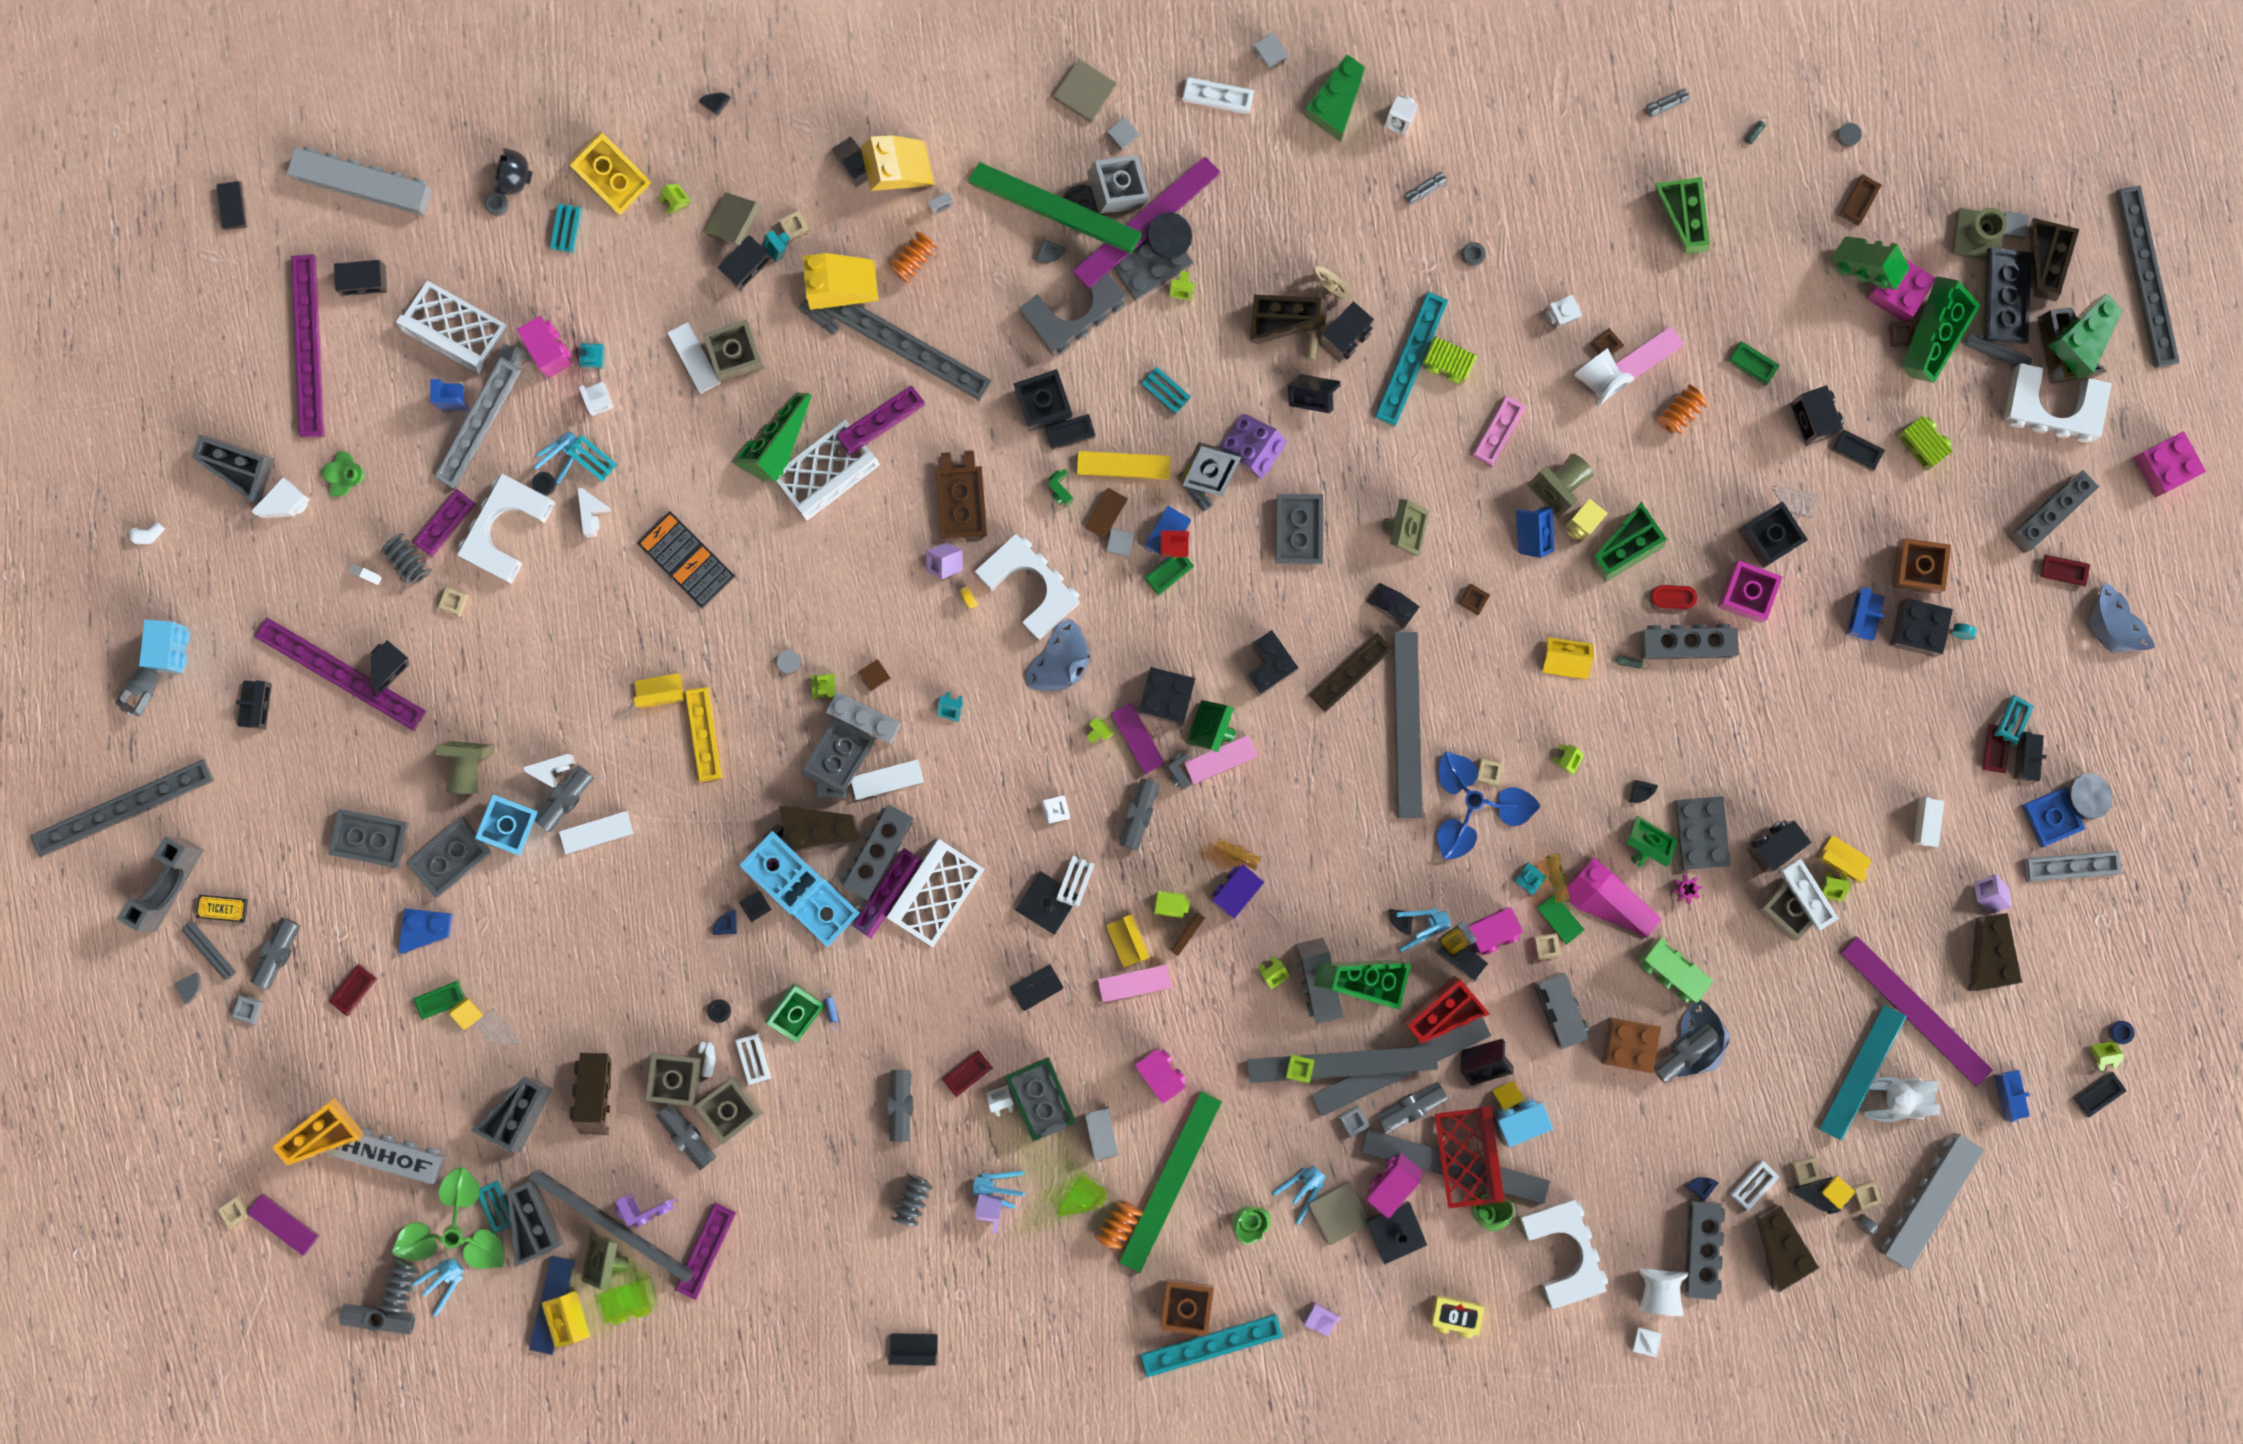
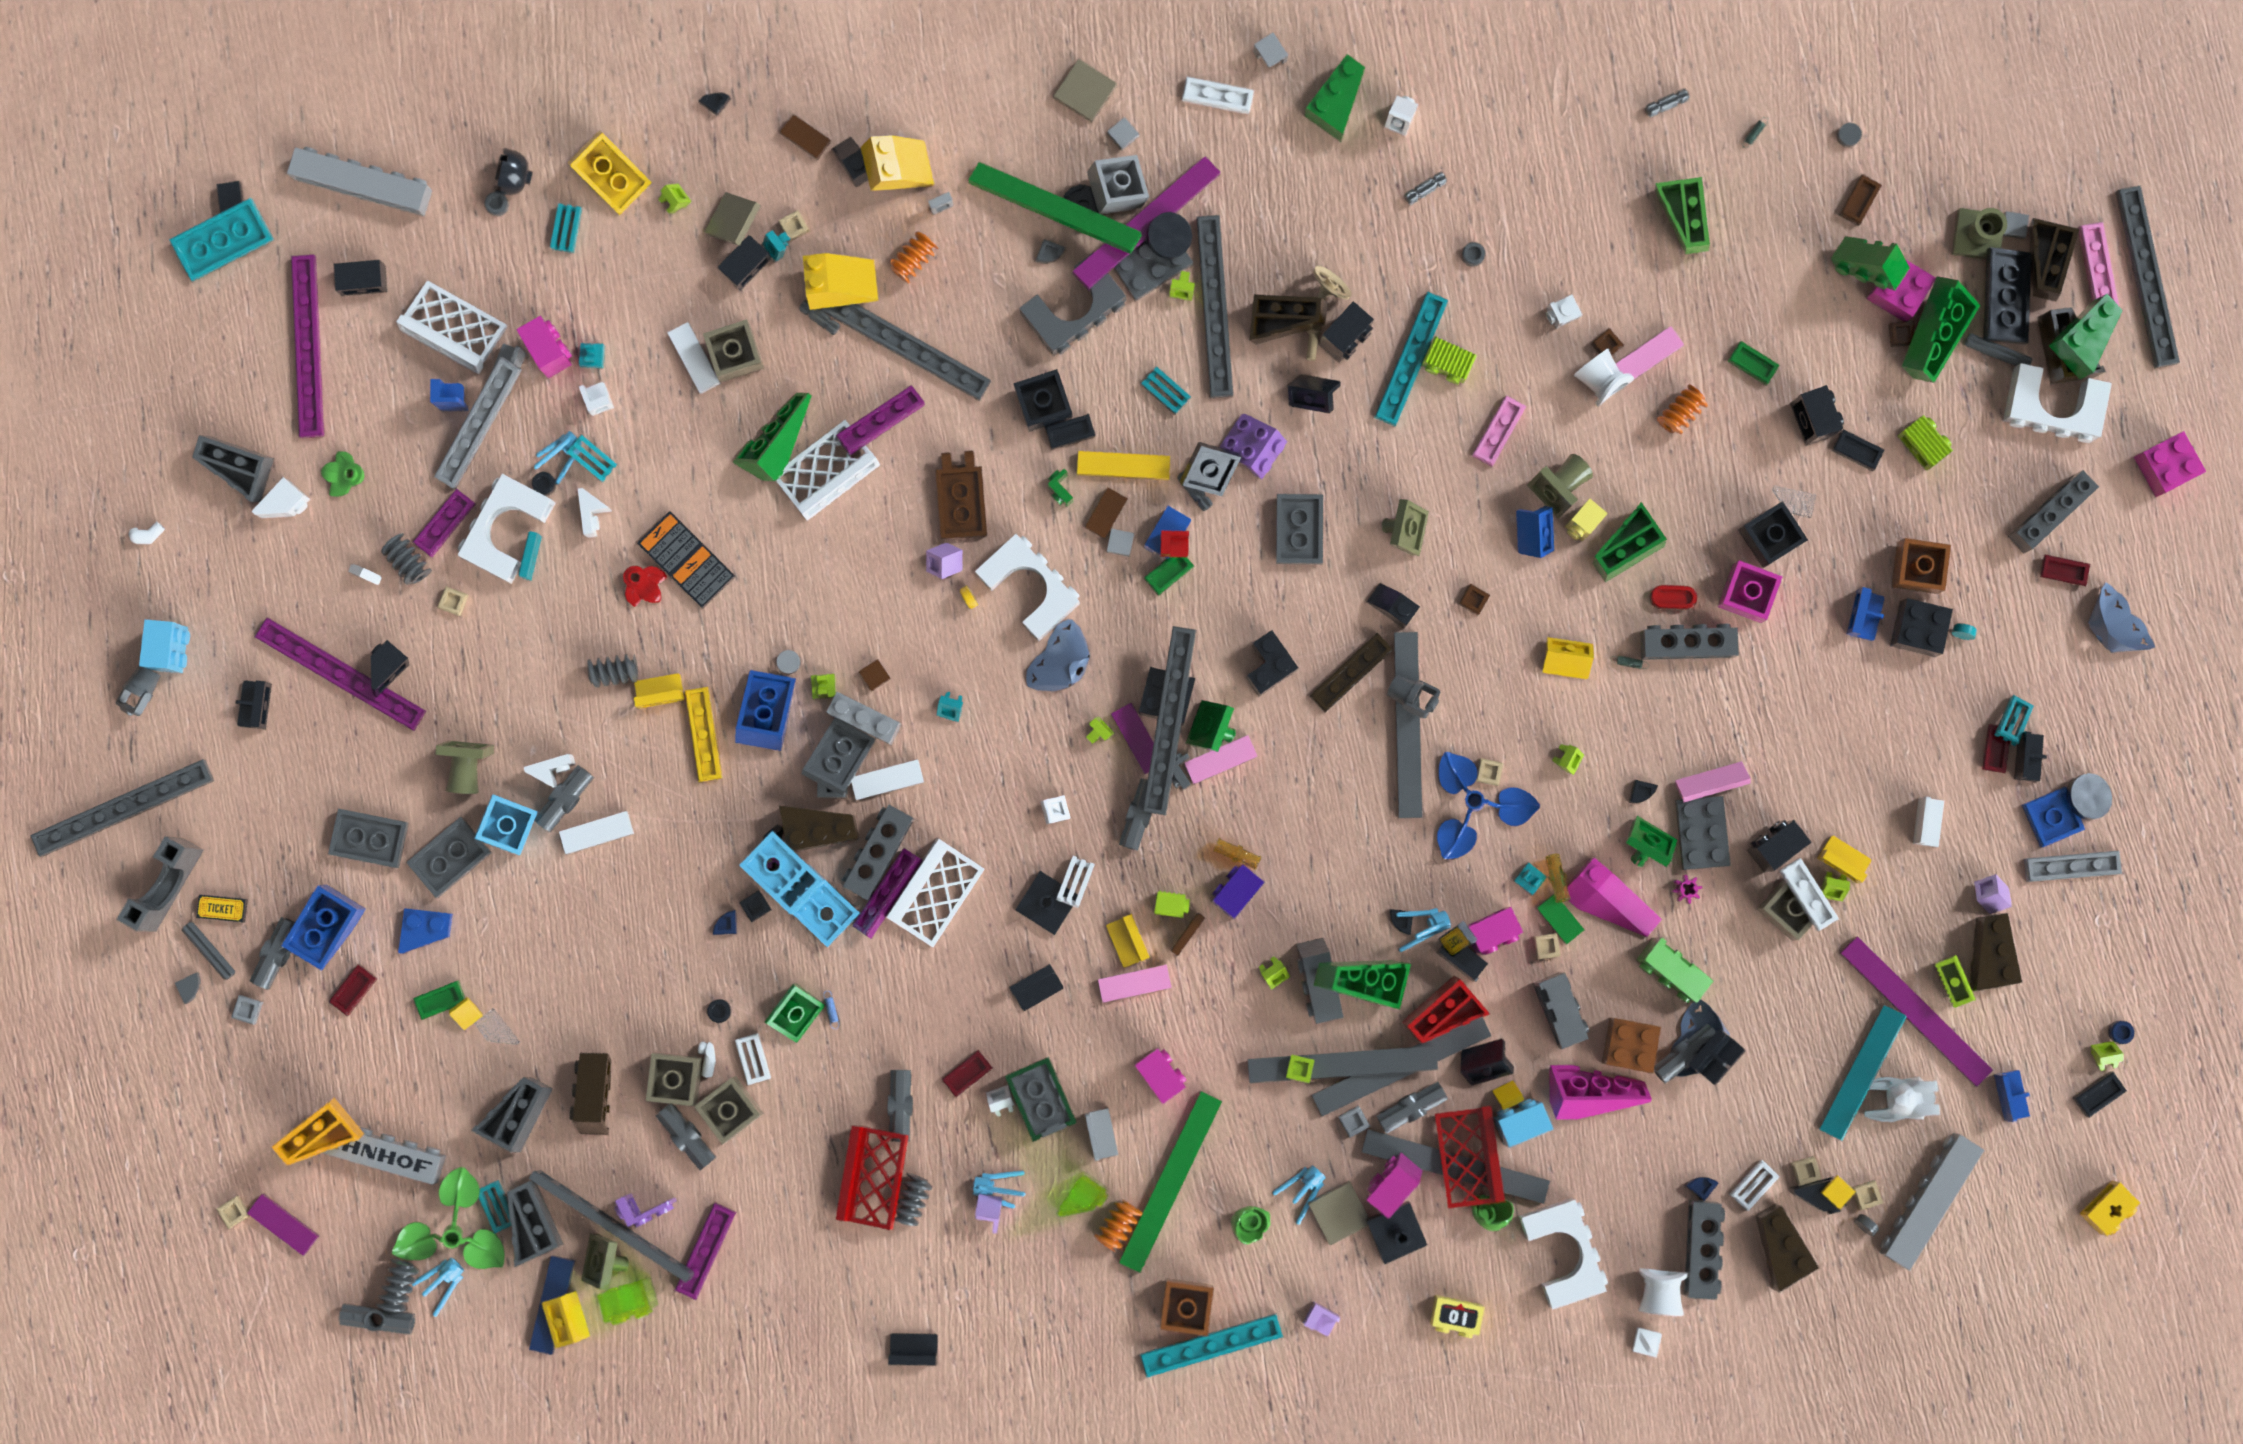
(221, 239): none -> teal tile
(323, 926): none -> blue slope
(530, 555): none -> teal tile
(613, 671): none -> dark grey piece
(647, 585): none -> red plate
(765, 710): none -> blue slope
(805, 136): none -> reddish brown tile
(855, 1168): none -> red fence
(1169, 720): none -> dark grey tile
(1215, 306): none -> dark grey tile
(1408, 692): none -> dark grey piece
(1586, 1094): none -> dark pink wedge
(1712, 781): none -> bright pink tile
(1717, 1057): none -> black panel
(1954, 981): none -> lime brick
(2097, 261): none -> bright pink tile
(2098, 1210): none -> yellow brick

